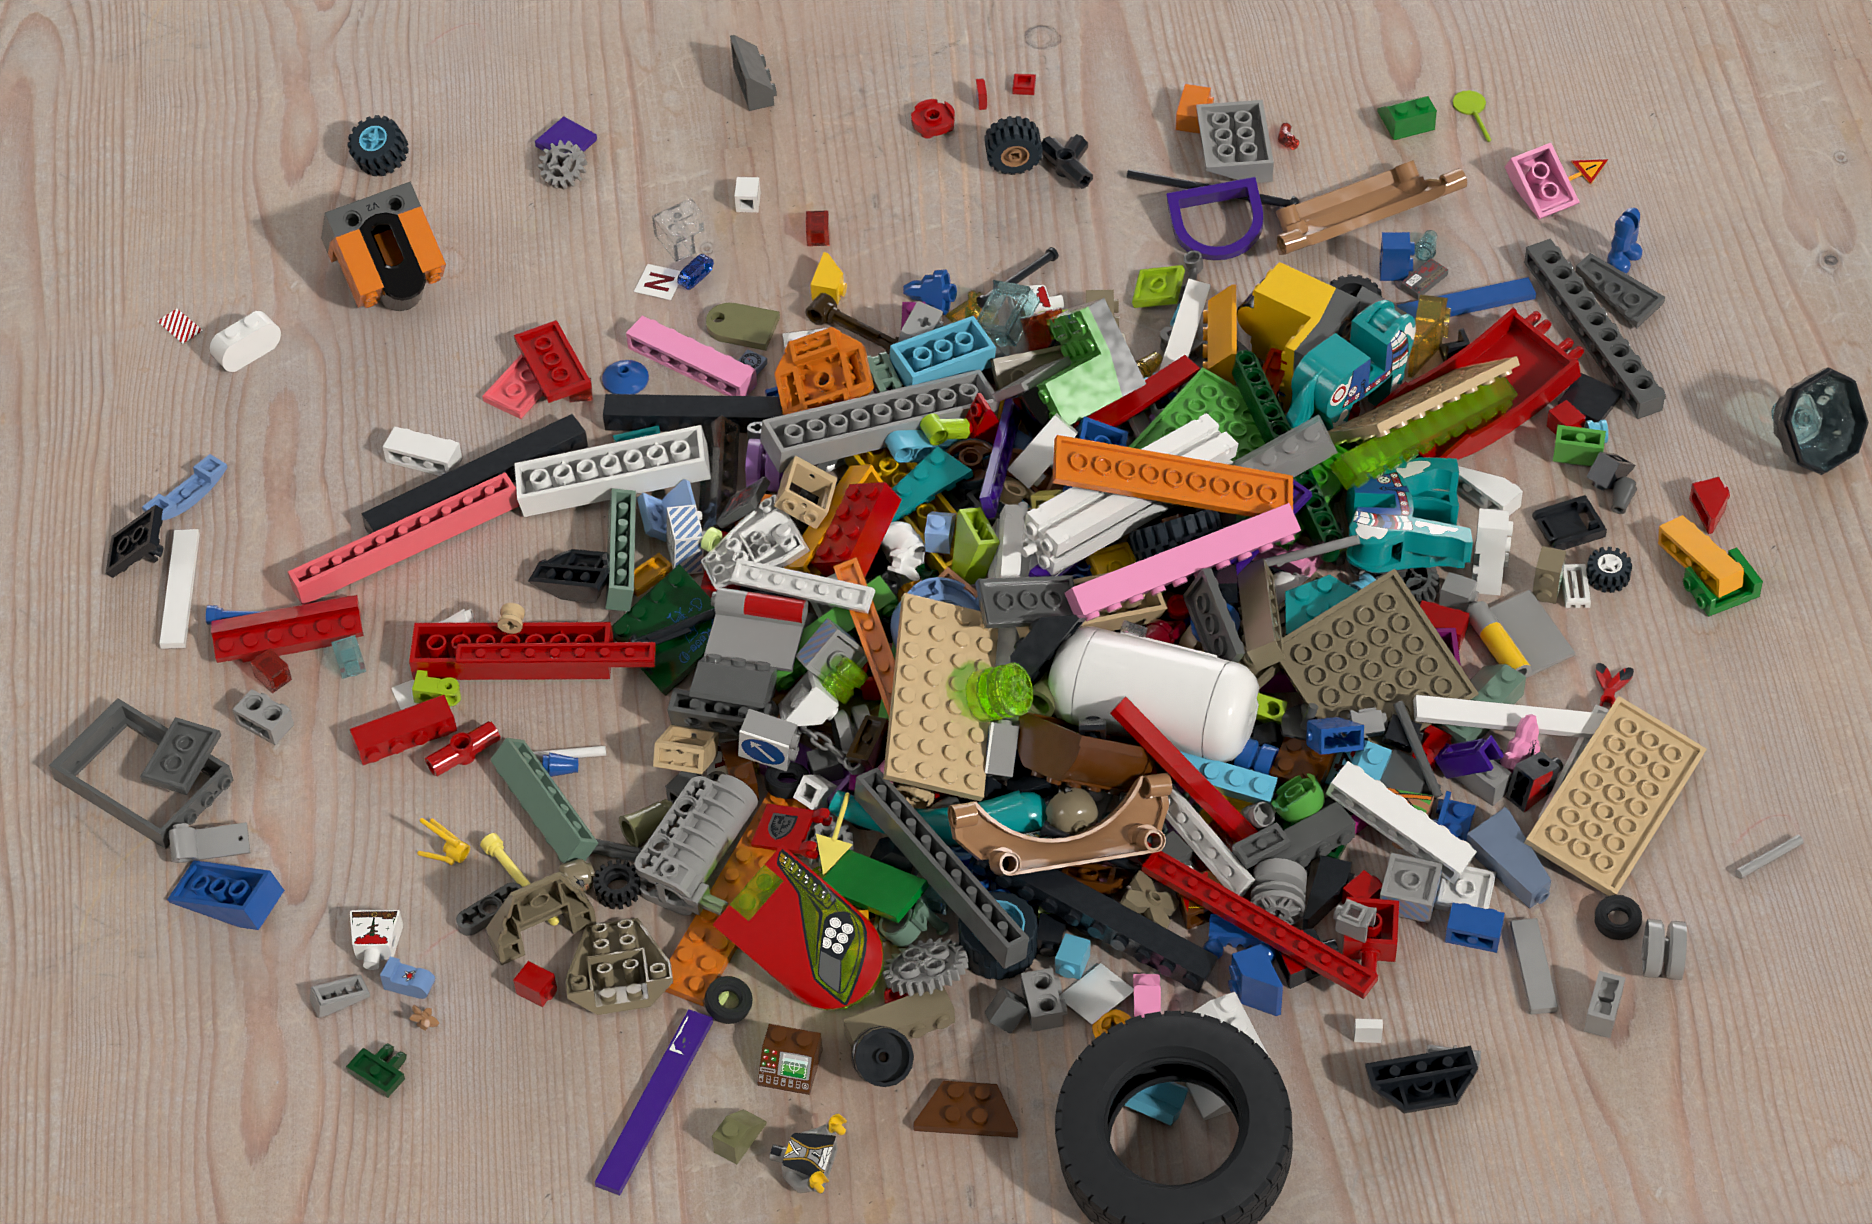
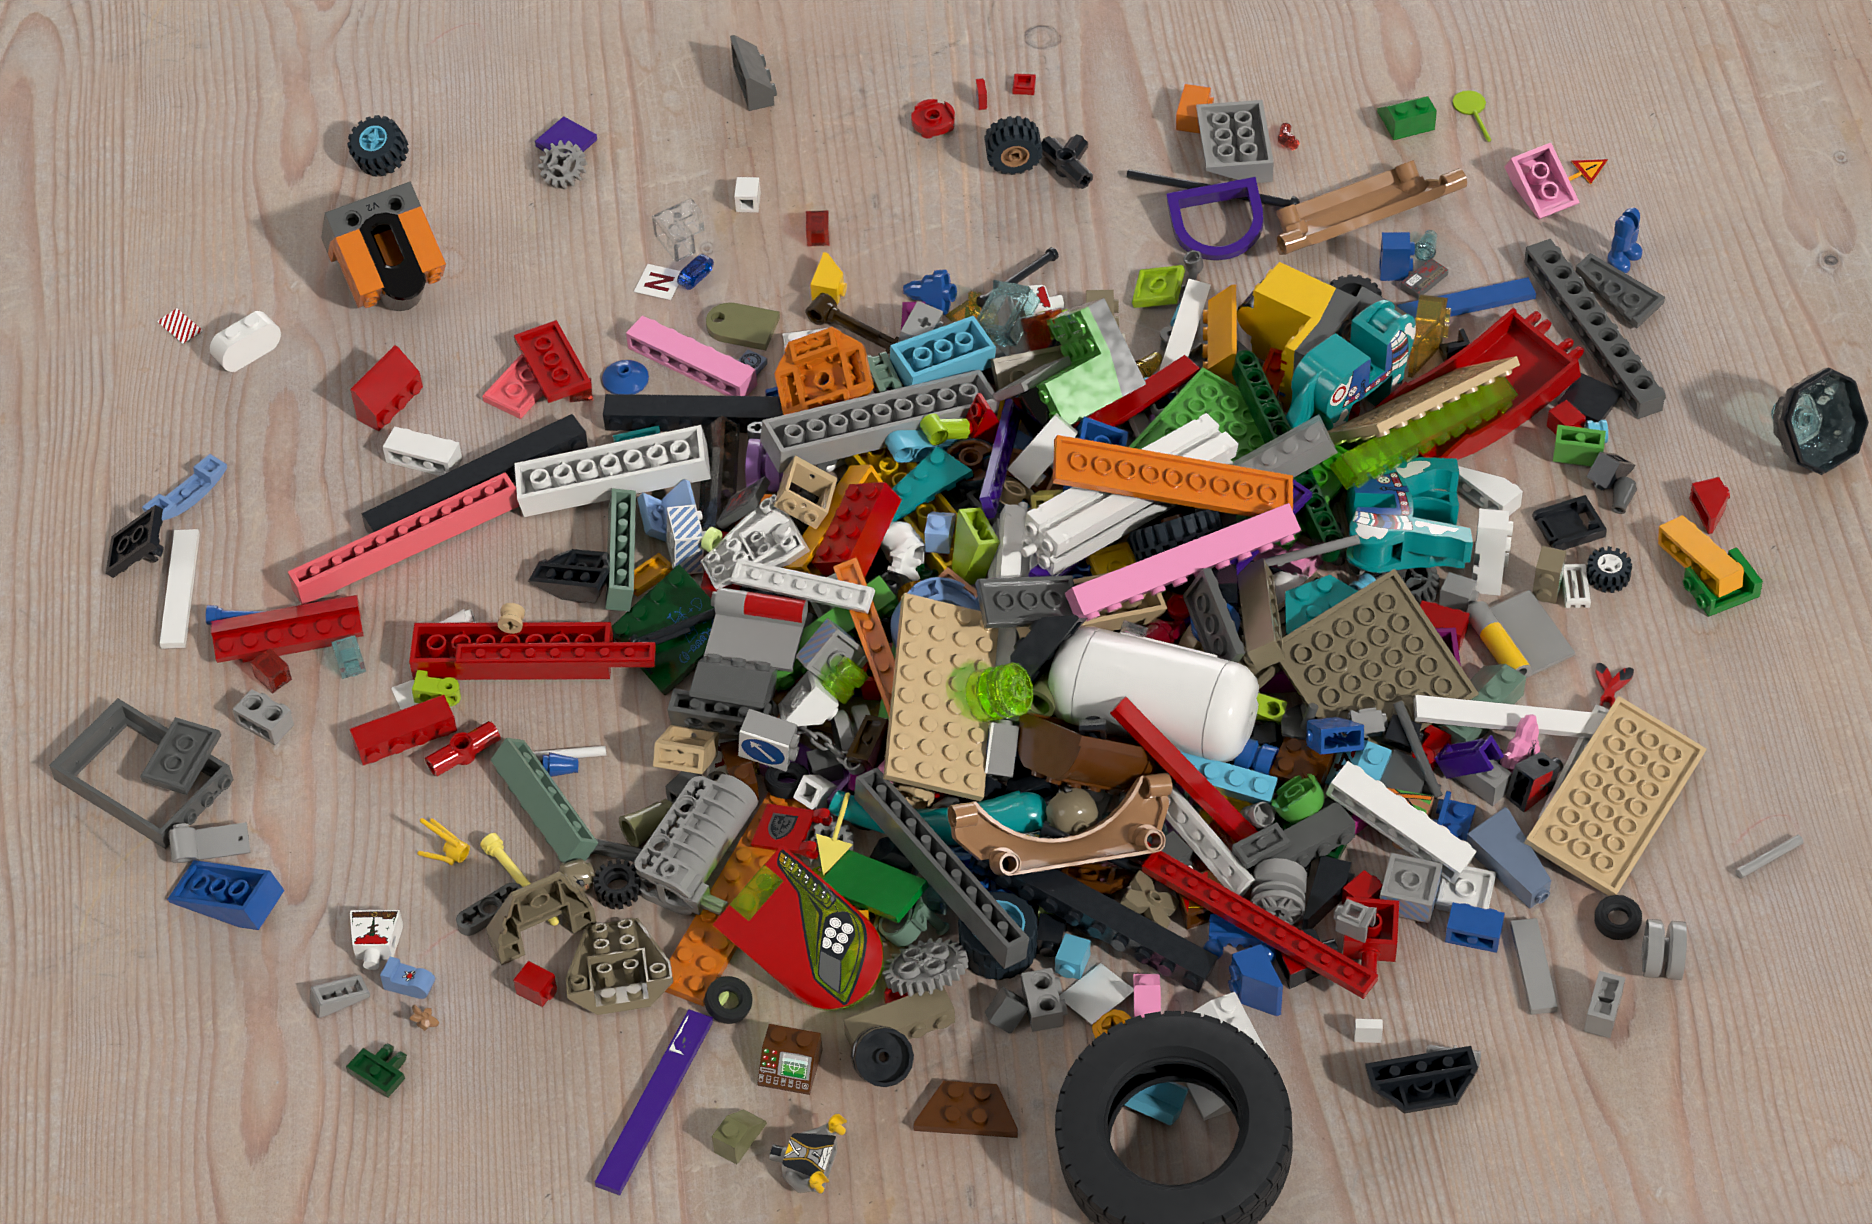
(385, 389): none -> red slope

